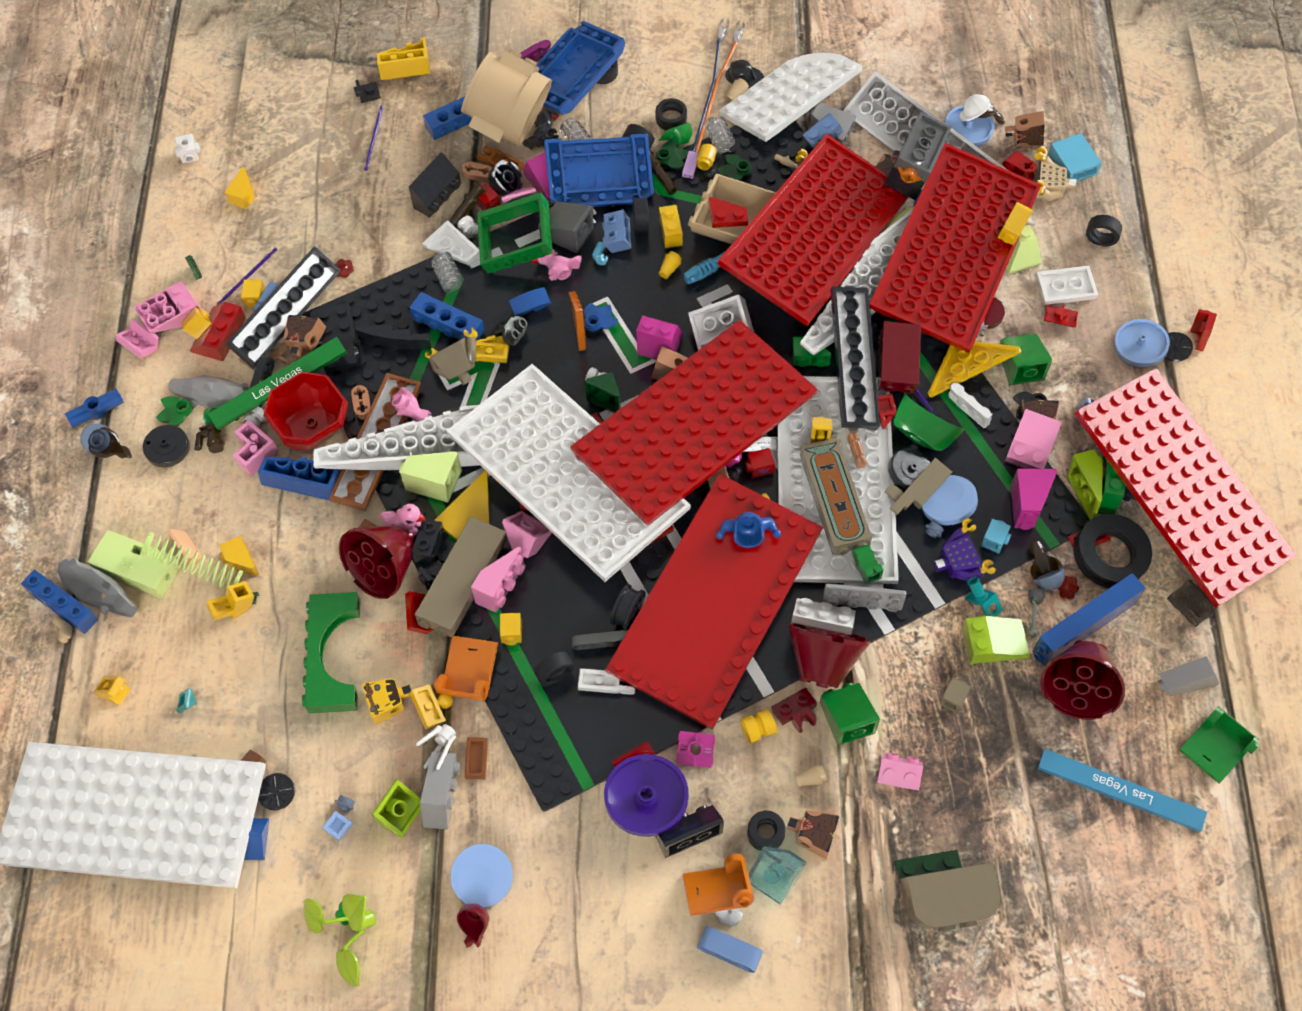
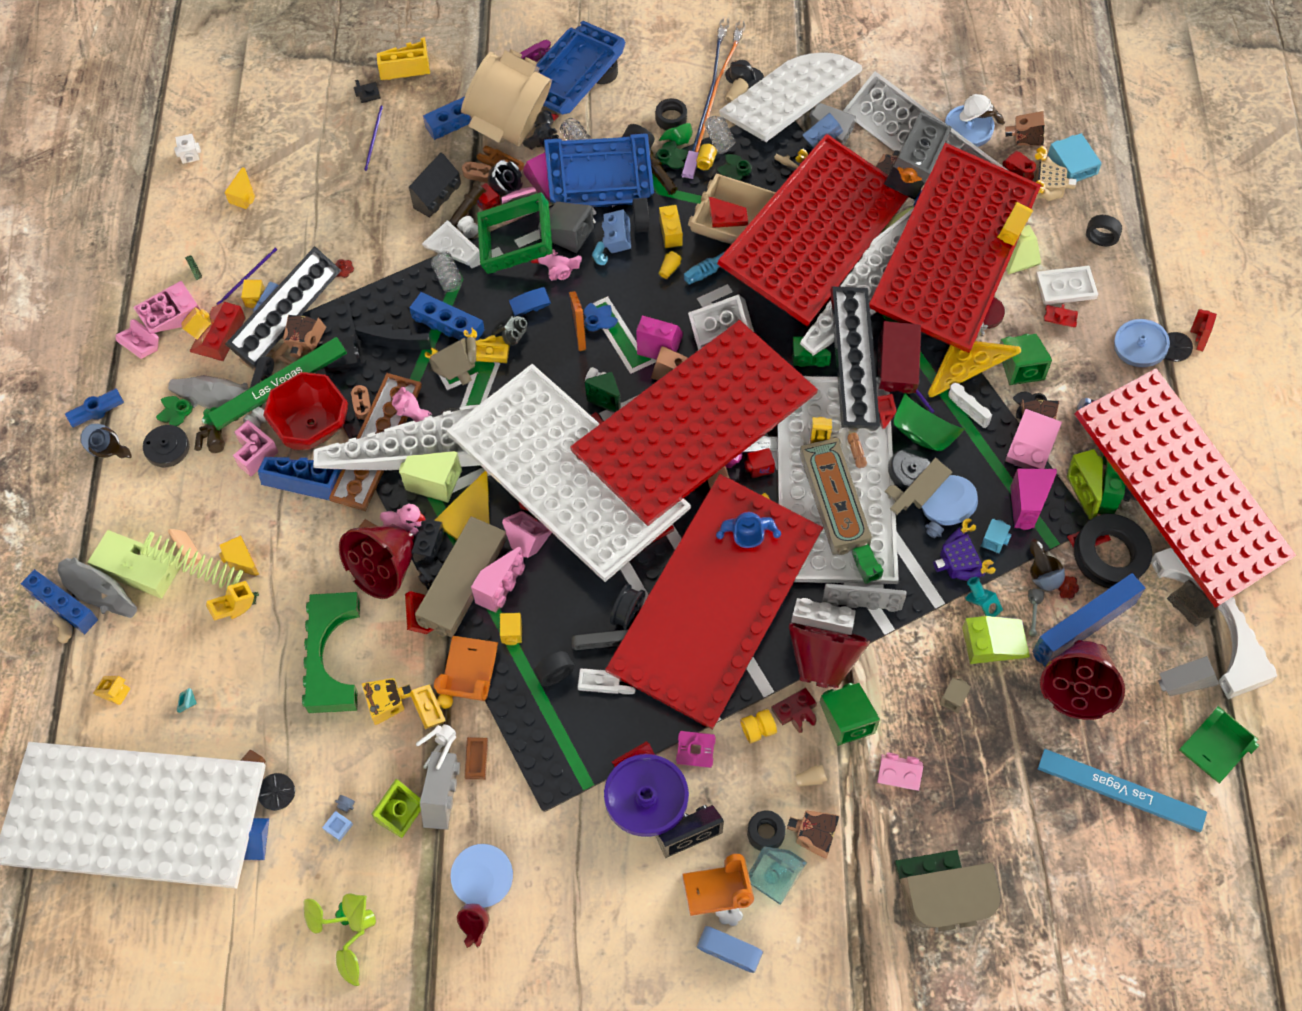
(1248, 661): none -> white arch

